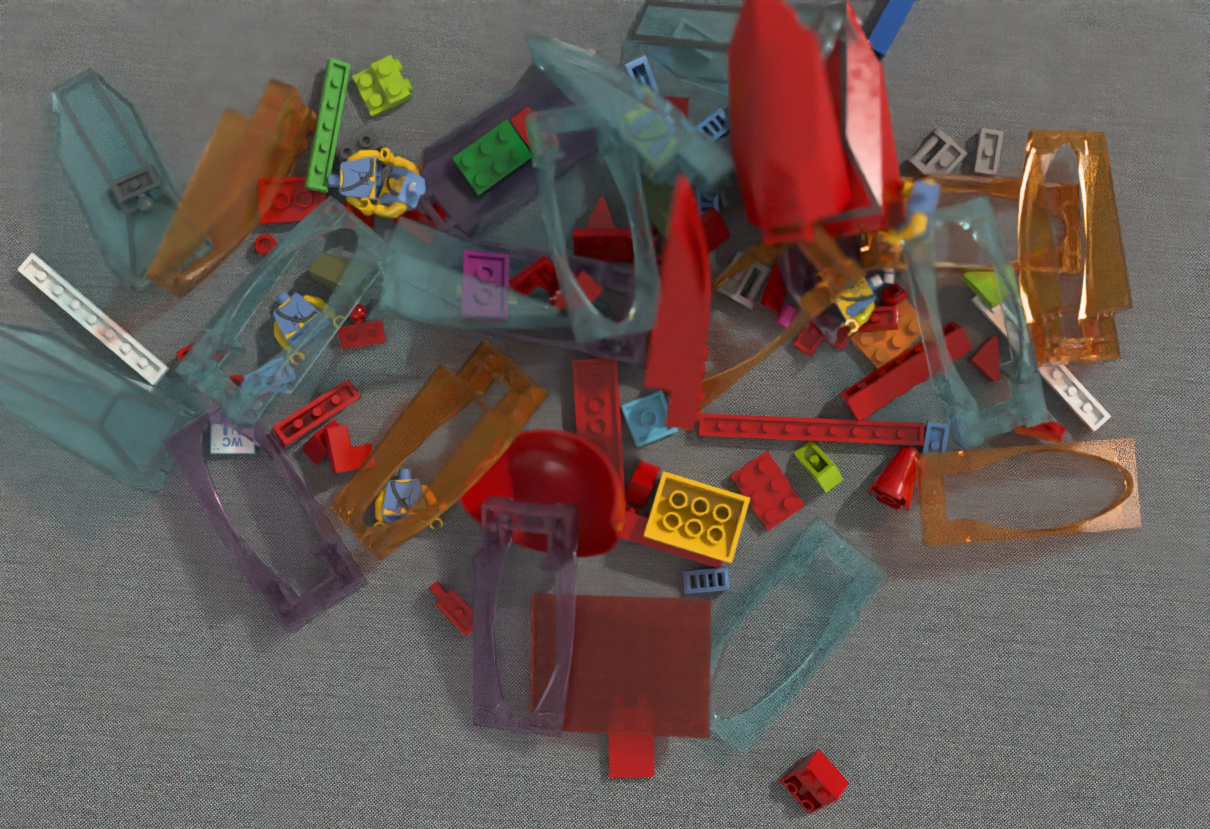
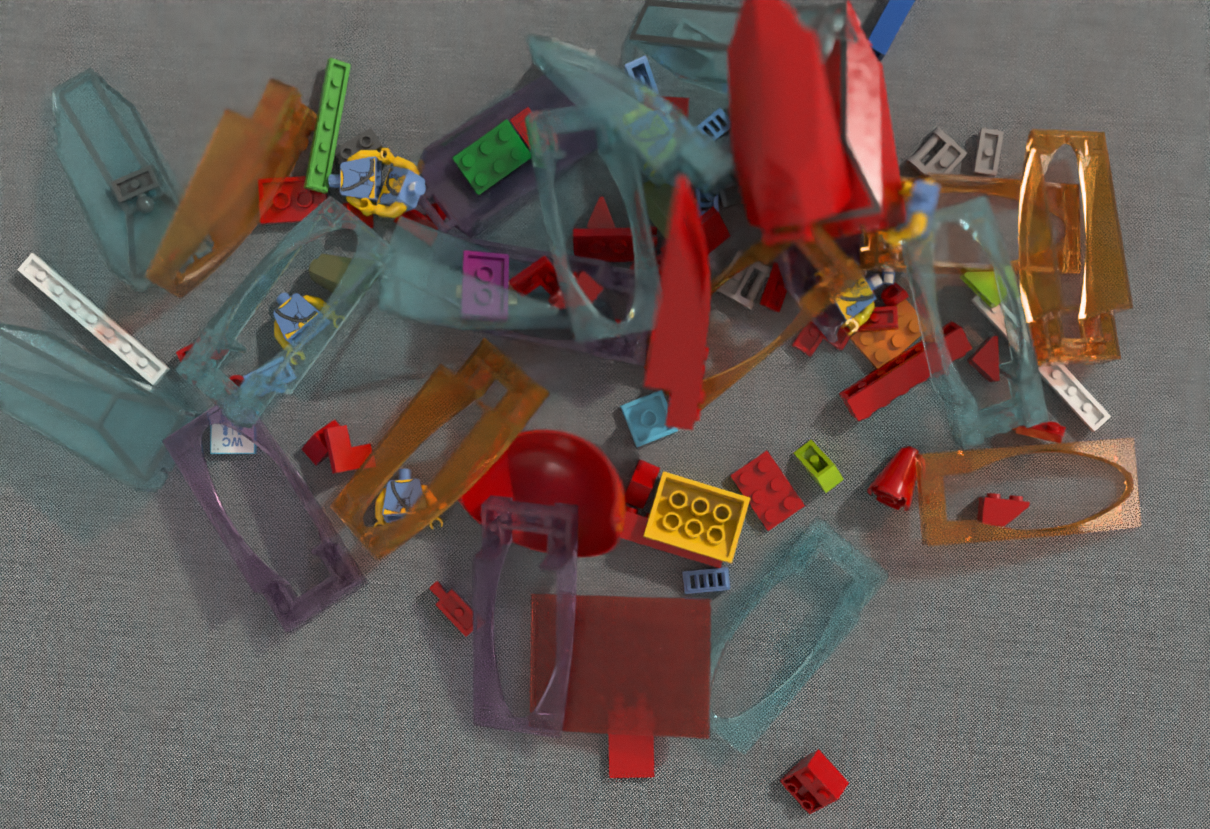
(264, 244): red plate -> none
(314, 414): red slope -> none
(360, 332): red plate -> none
(383, 86): lime plate -> none
(599, 408): red plate -> none
(786, 316): dark pink hinge -> none
(811, 429): red plate -> none
(935, 437): medium blue plate -> none
(1000, 511): none -> red slope

